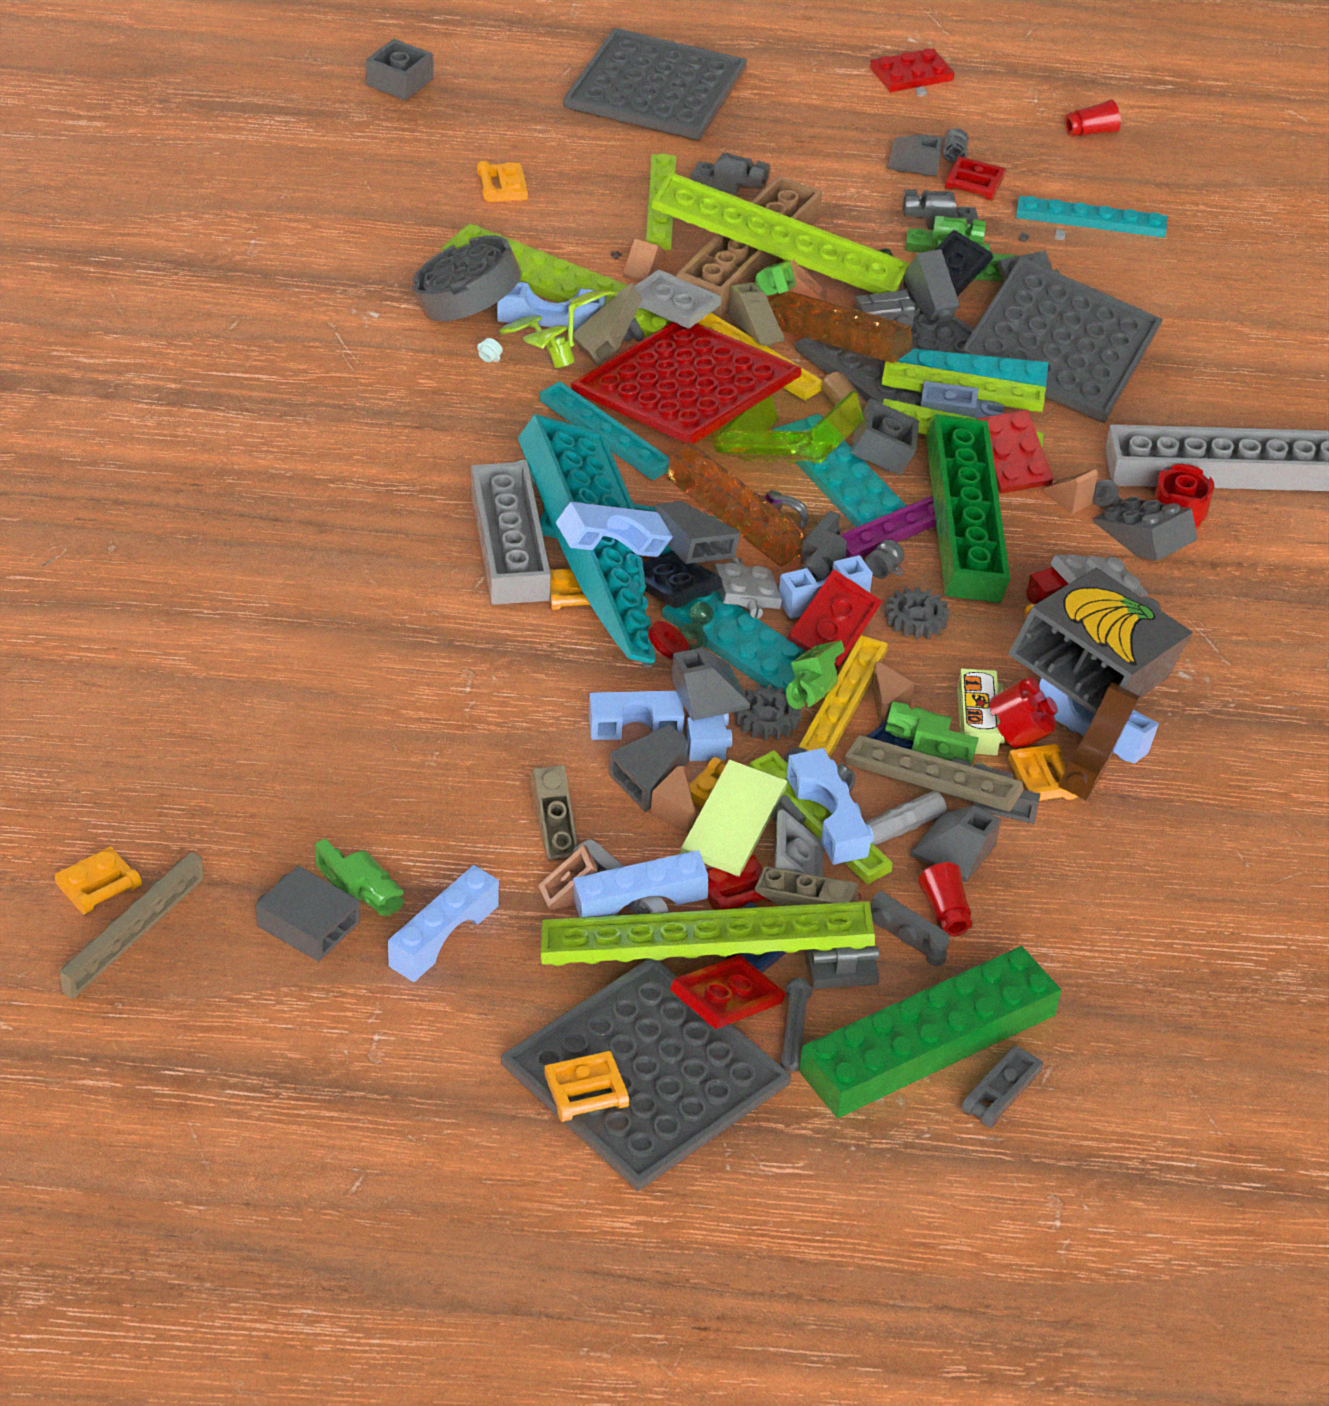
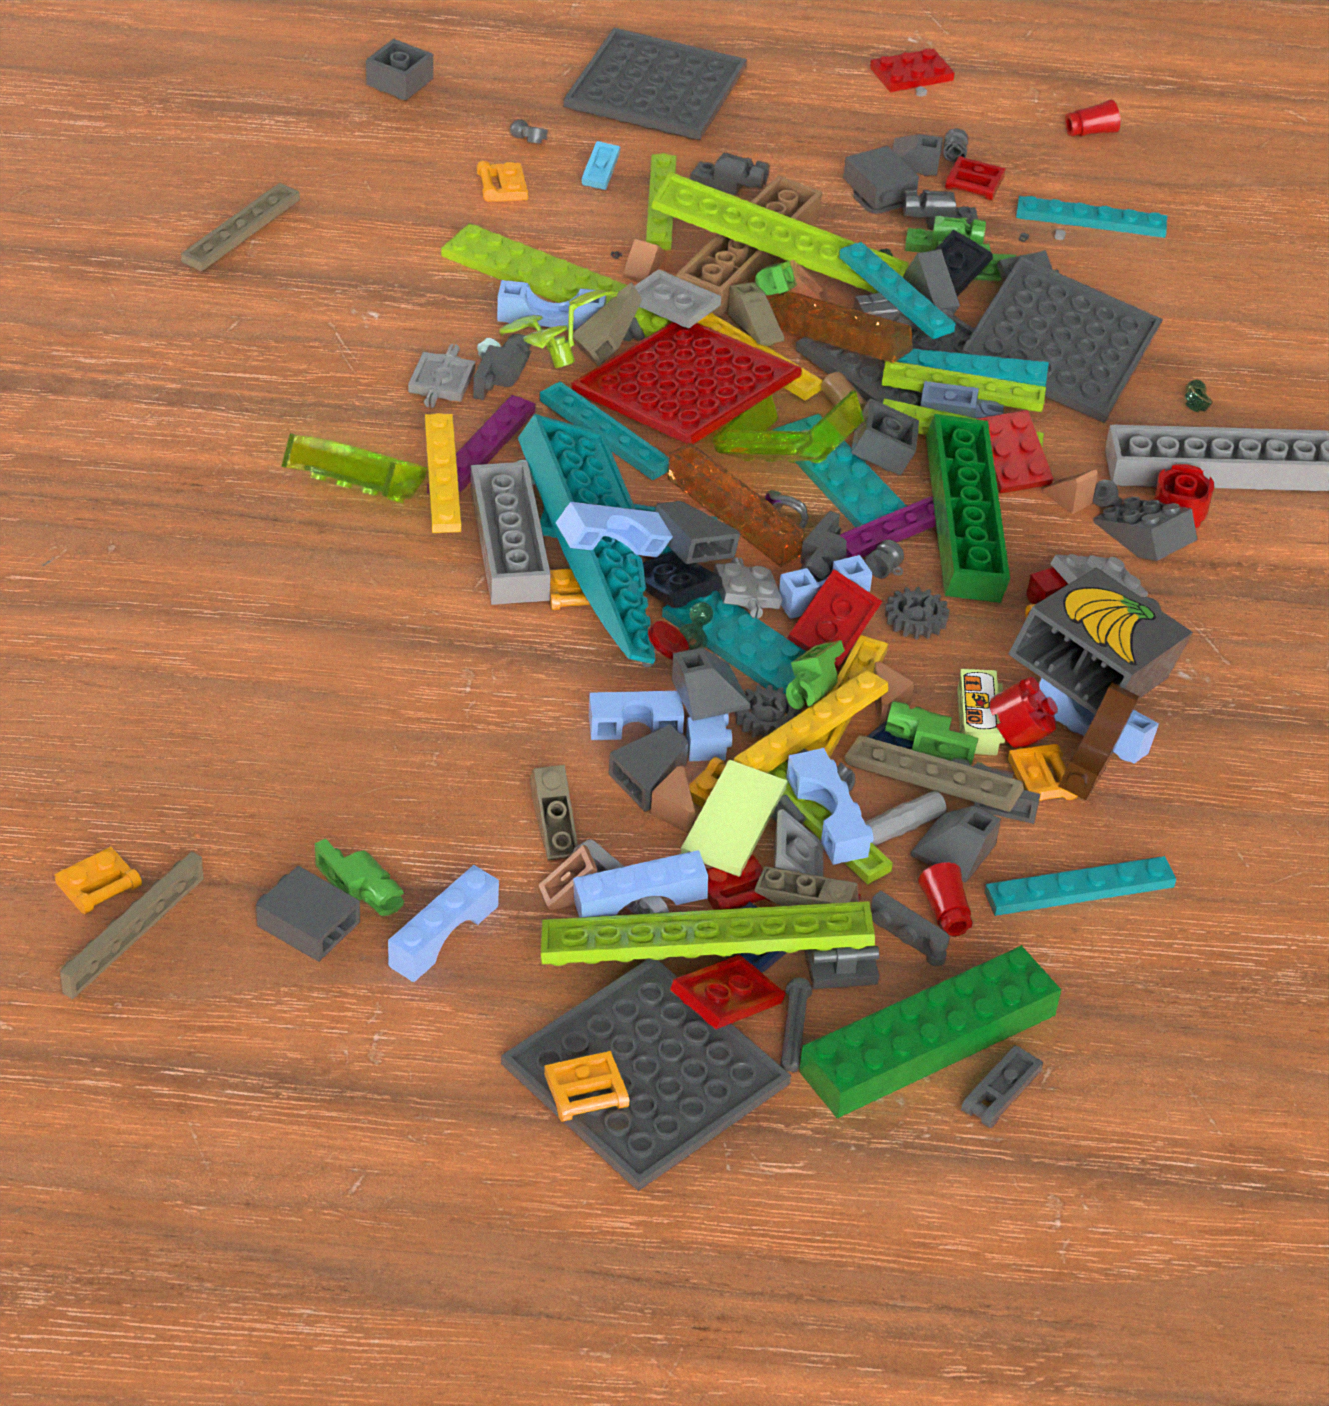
(240, 227): none -> dark tan plate
(354, 465): none -> clear neon green windscreen
(441, 376): none -> light grey plate
(442, 473): none -> yellow plate
(467, 278): dark grey brick -> none
(492, 437): none -> magenta plate
(501, 365): none -> dark grey plate
(521, 129): none -> dark grey plate
(601, 165): none -> medium azure plate
(814, 722): none -> yellow plate
(879, 179): none -> dark grey brick
(897, 290): none -> teal plate
(1080, 885): none -> teal plate
(1196, 396): none -> clear green plate

